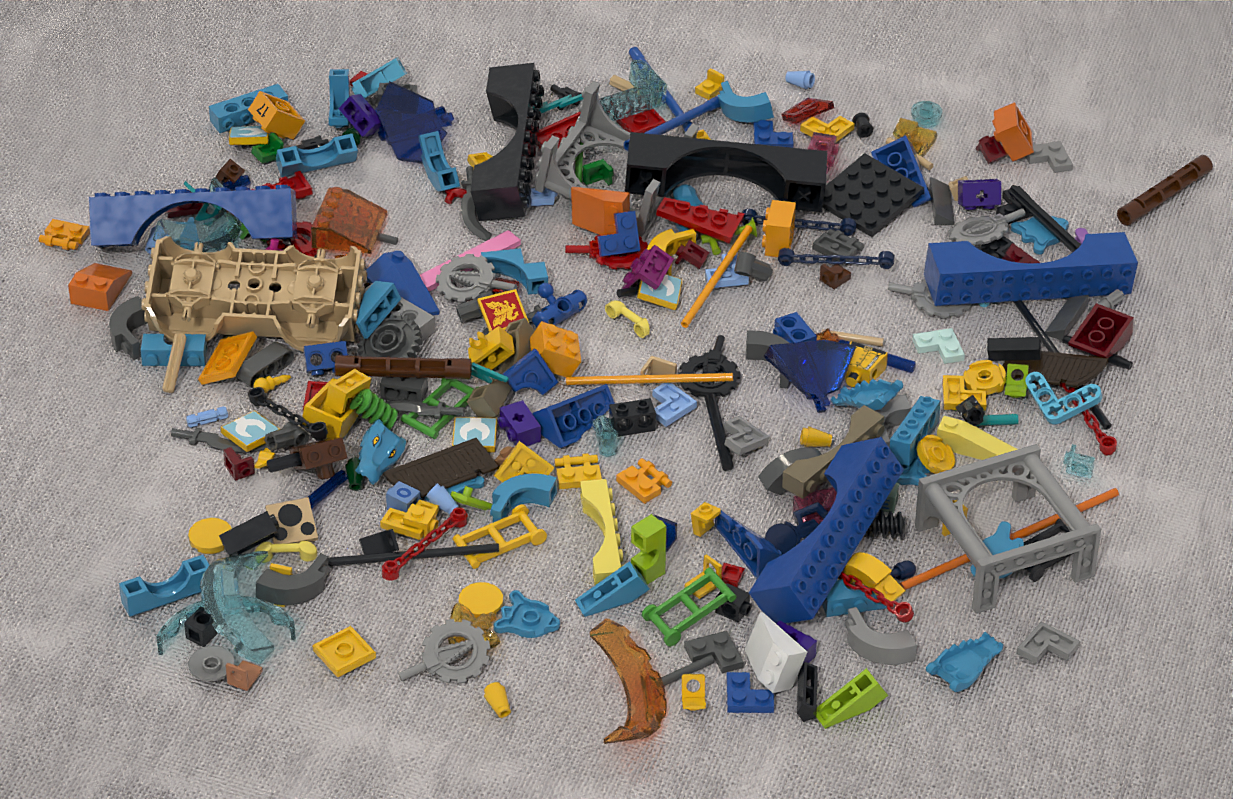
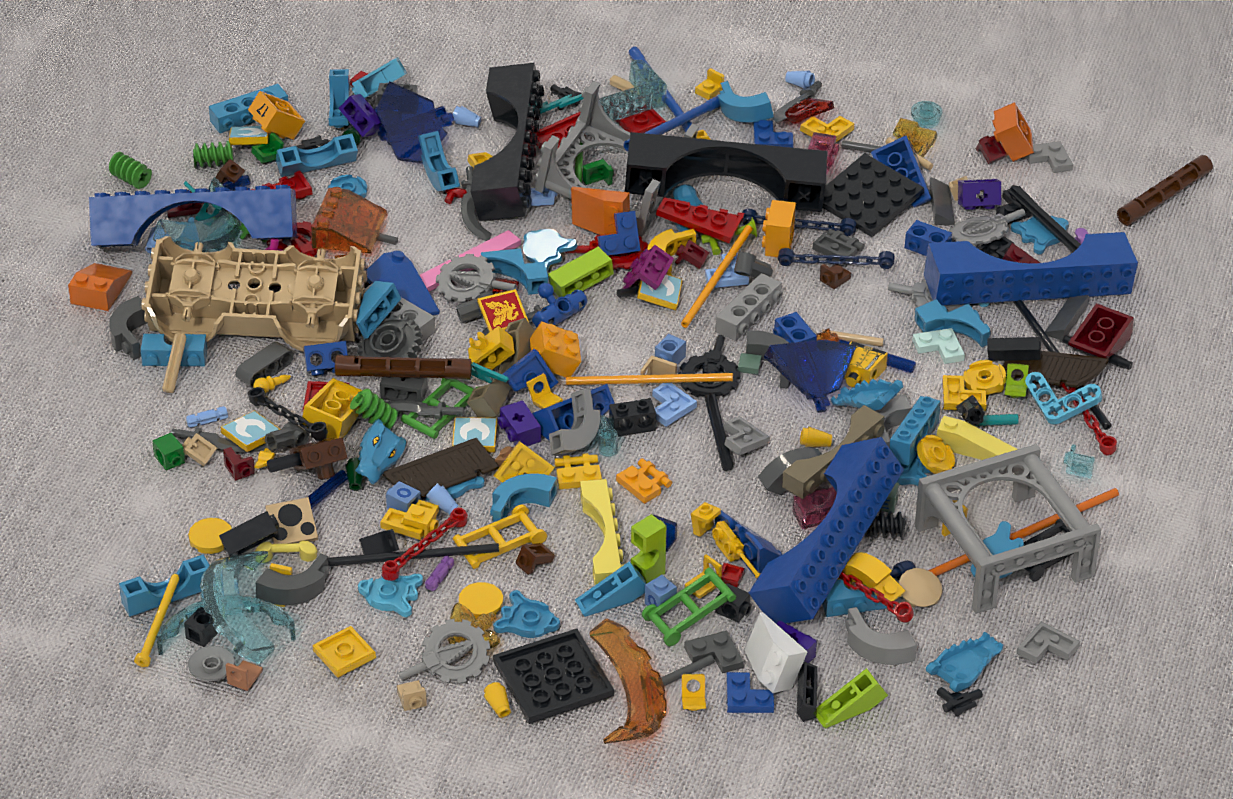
(64, 234): light orange plate -> none
(129, 170): none -> bright green piece
(142, 659): none -> yellow bar
(168, 451): none -> green brick
(198, 449): none -> tan bracket
(212, 154): none -> bright green piece
(227, 358): light orange tile -> none
(344, 388): yellow panel -> none
(353, 184): none -> dark azure tile
(391, 595): none -> medium azure tile
(412, 695): none -> tan bracket
(439, 573): none -> medium lavender axle
(466, 117): none -> light blue cone
(467, 499): lime piece -> none
(533, 554): none -> reddish brown bracket
(545, 397): none -> yellow bracket
(546, 246): none -> tile
(553, 675): none -> black plate
(581, 272): none -> lime brick
(584, 426): none -> light grey arch
(617, 308): light yellow bar -> none
(659, 591): none -> medium blue brick
(671, 349): none -> medium blue brick
(730, 545): none -> yellow piece
(748, 307): none -> light grey brick
(749, 363): none -> sand green tile
(780, 115): none -> dark grey sword
(787, 535): dark blue piece -> none
(859, 146): none -> dark grey bar
(864, 128): black bush -> none
(920, 587): none -> tan dish
(921, 234): none -> blue brick
(959, 702): none -> black piece
(962, 320): none -> dark azure arch
(1110, 300): light grey axle -> none

